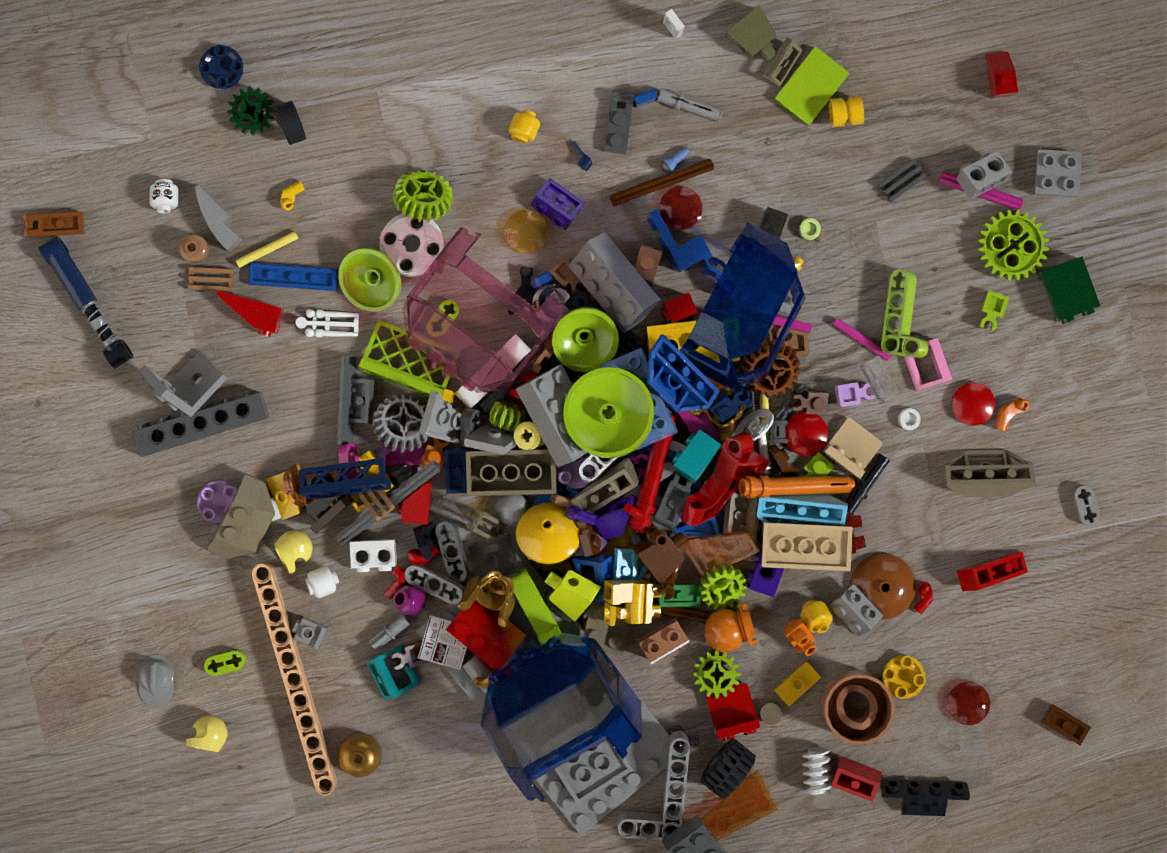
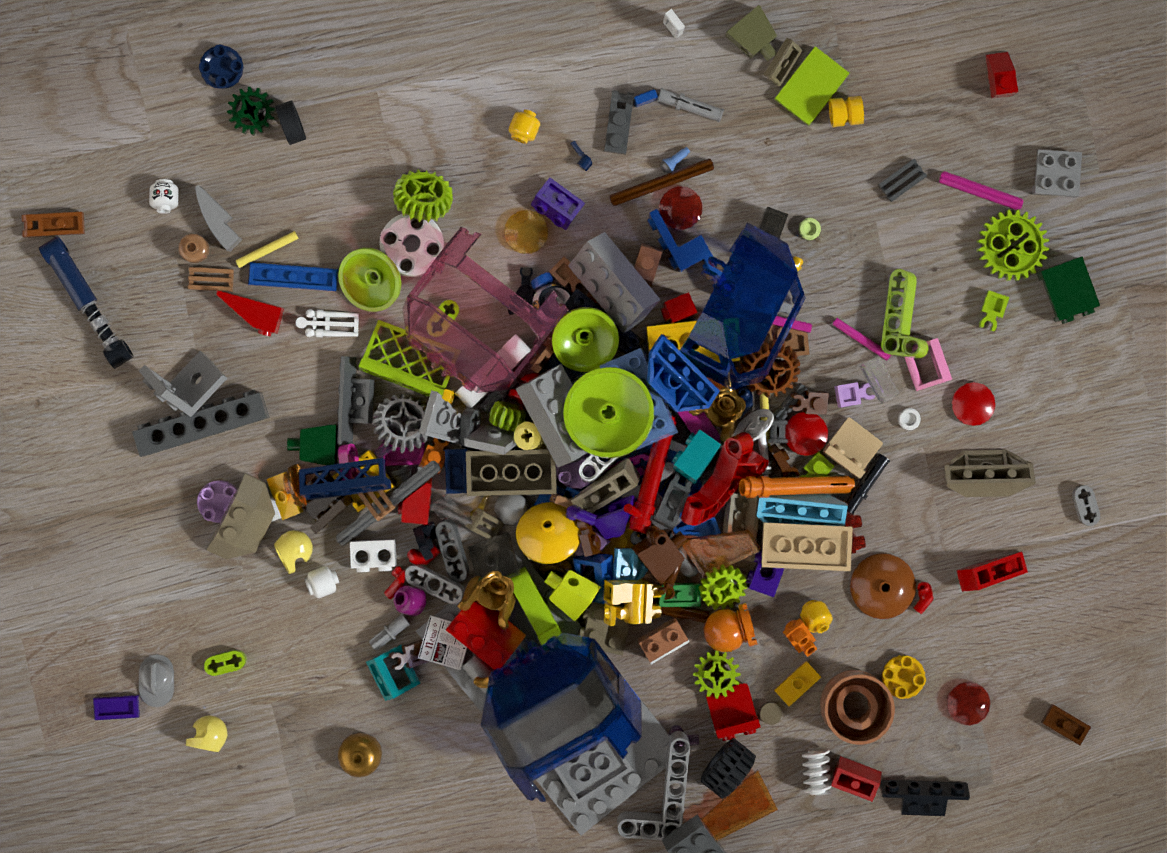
(116, 707): none -> dark purple tile
(288, 195): yellow arm -> none
(292, 689): light nougat beam -> none
(316, 445): none -> dark green torso
(318, 632): light grey brick -> none
(687, 568): none -> light grey arm
(727, 406): dark blue plate -> none
(856, 610): light grey bracket -> none
(985, 177): light grey brick -> none
(1009, 410): orange arm -> none

